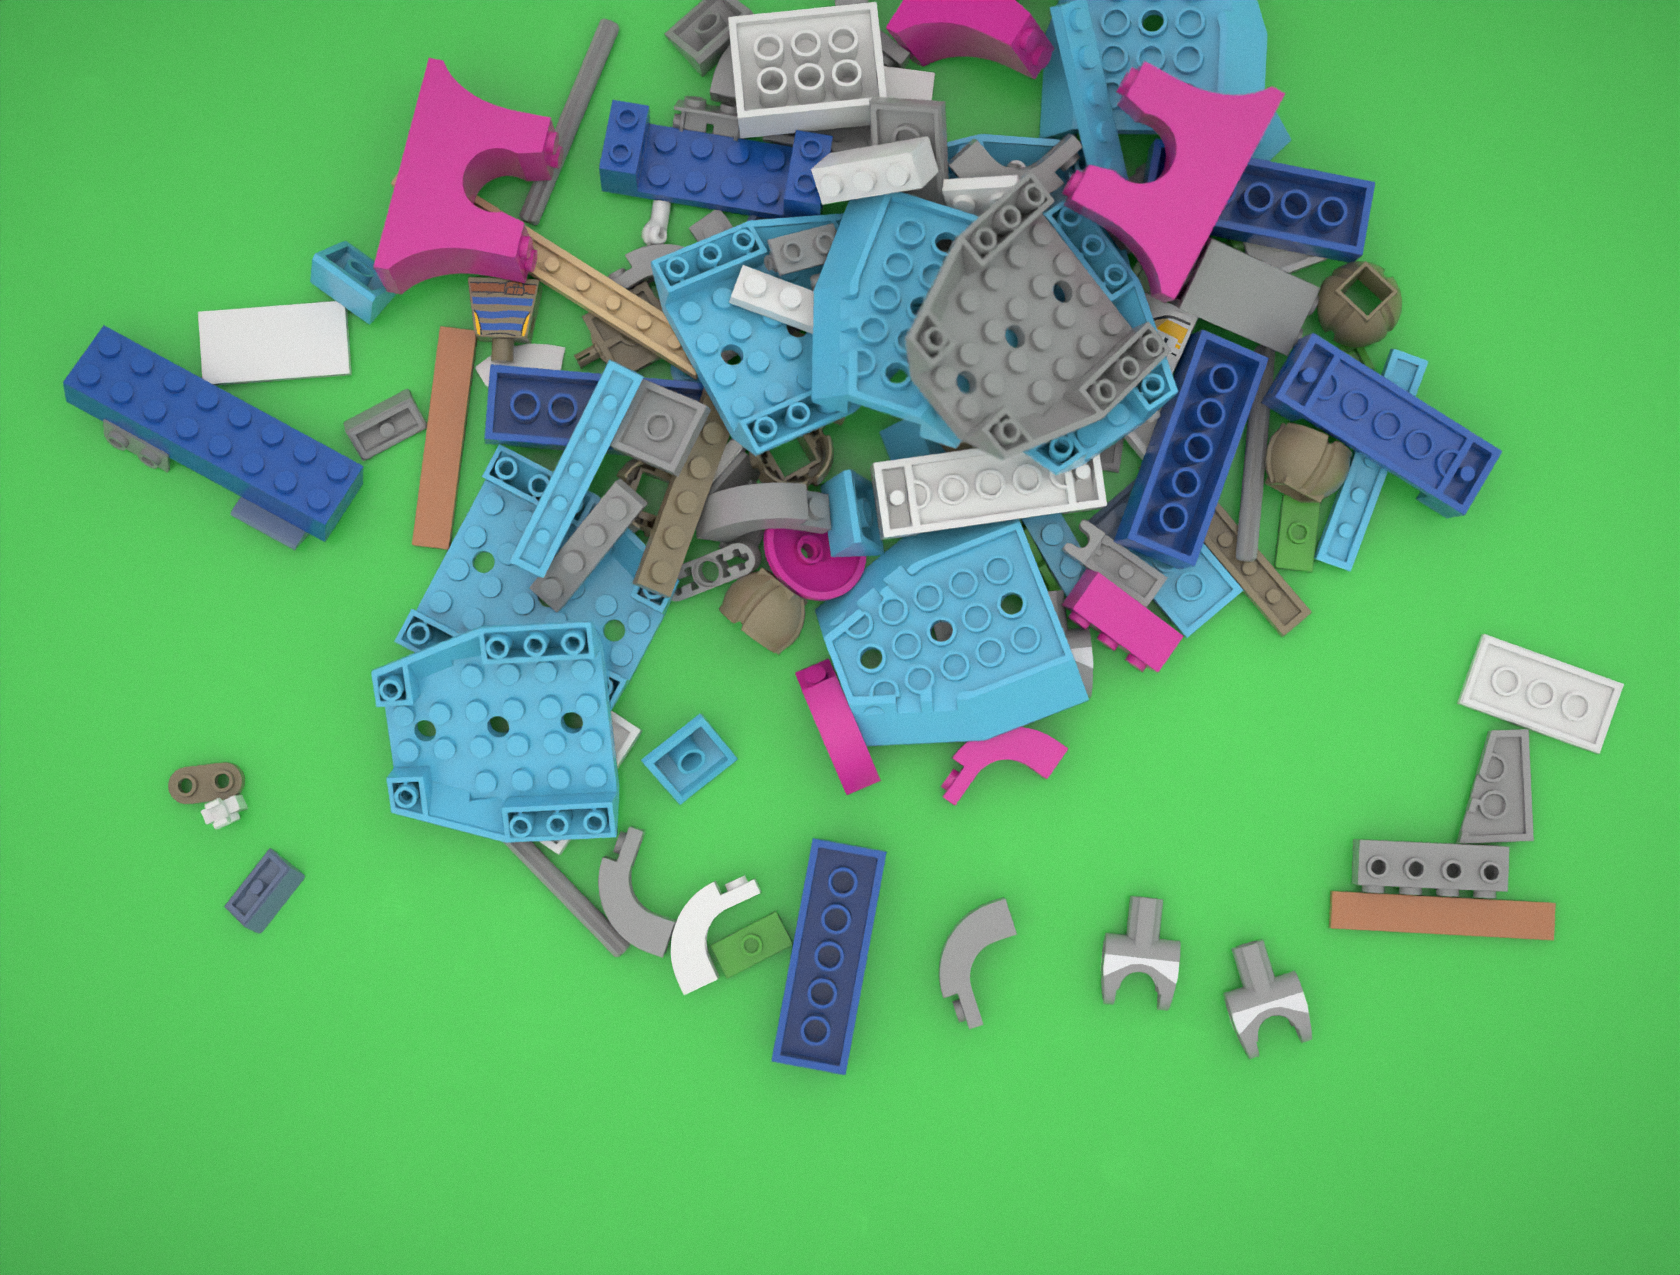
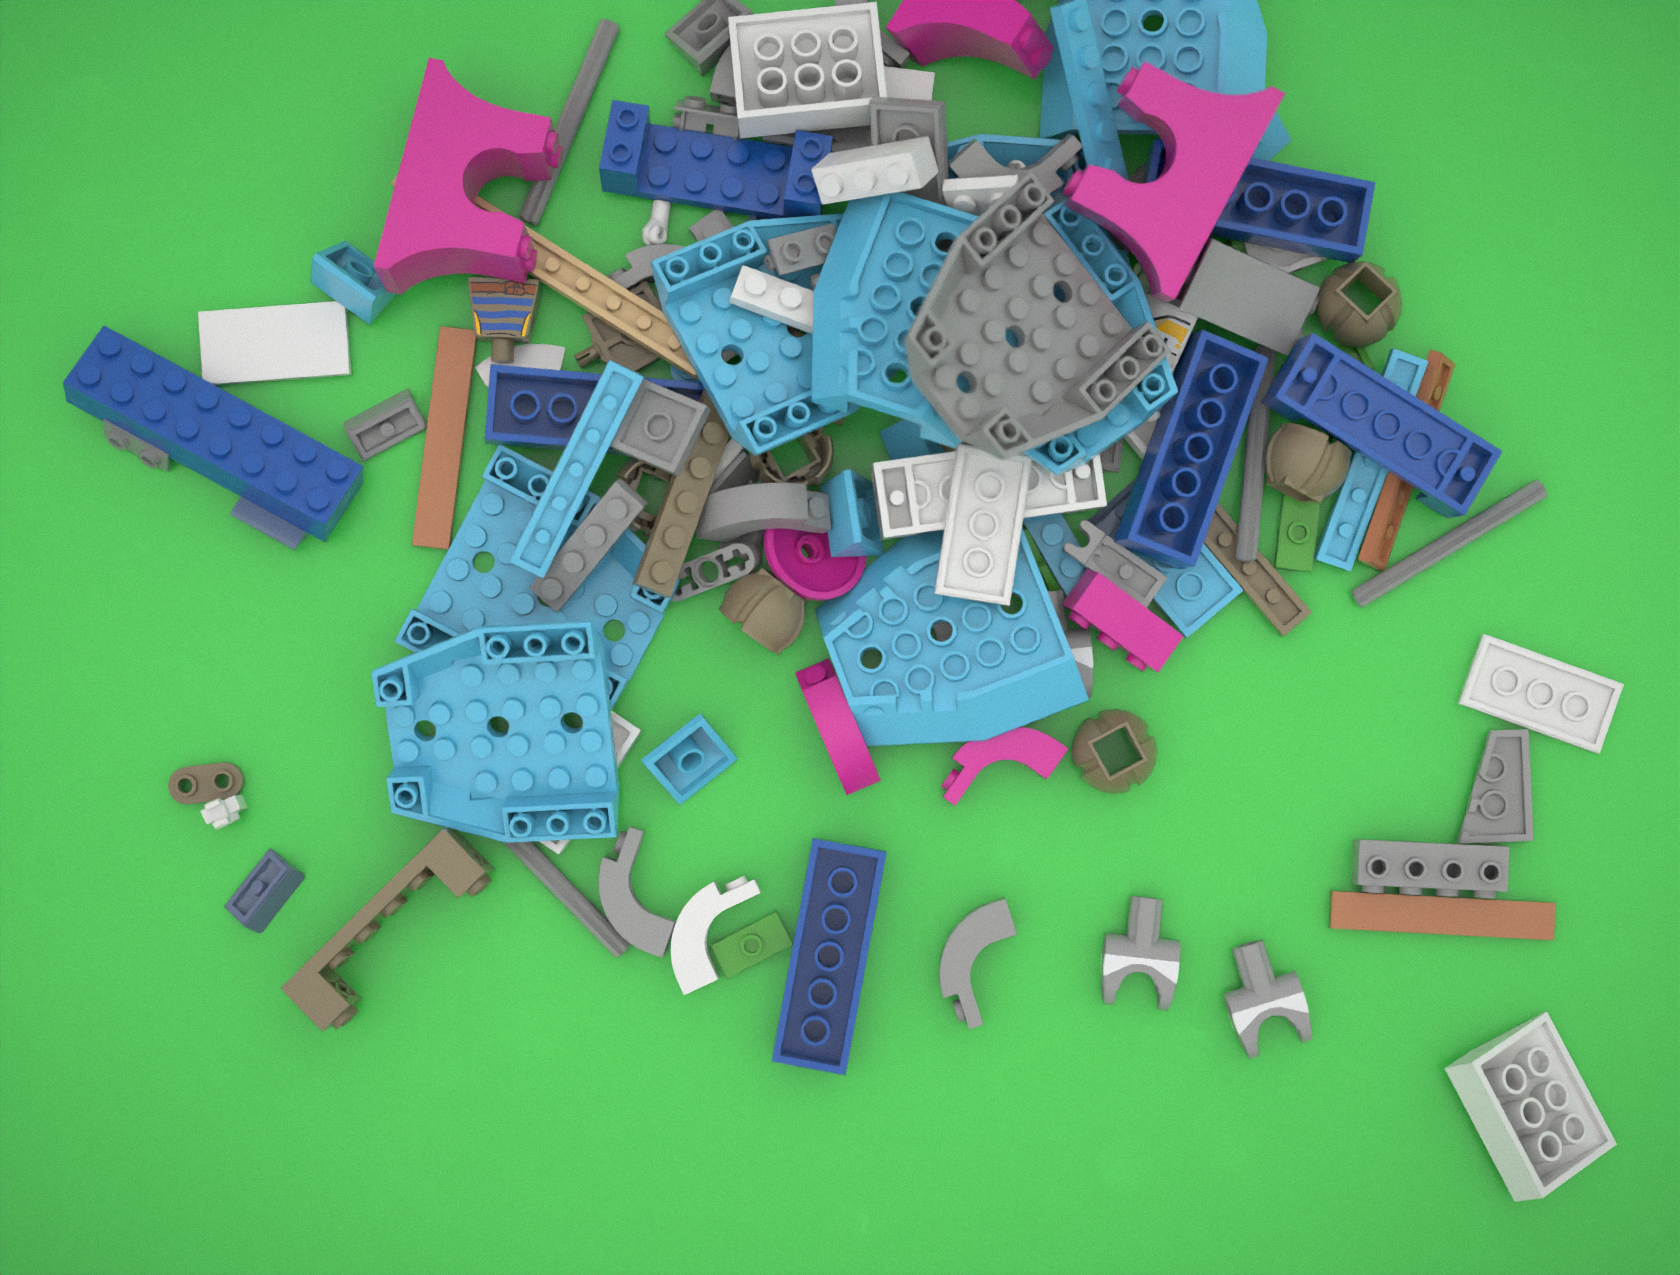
(319, 988): none -> dark tan plate
(983, 526): none -> white tile
(1088, 760): none -> dark tan piece
(1395, 491): none -> nougat tile
(1449, 543): none -> light grey axle
(1531, 1108): none -> white slope

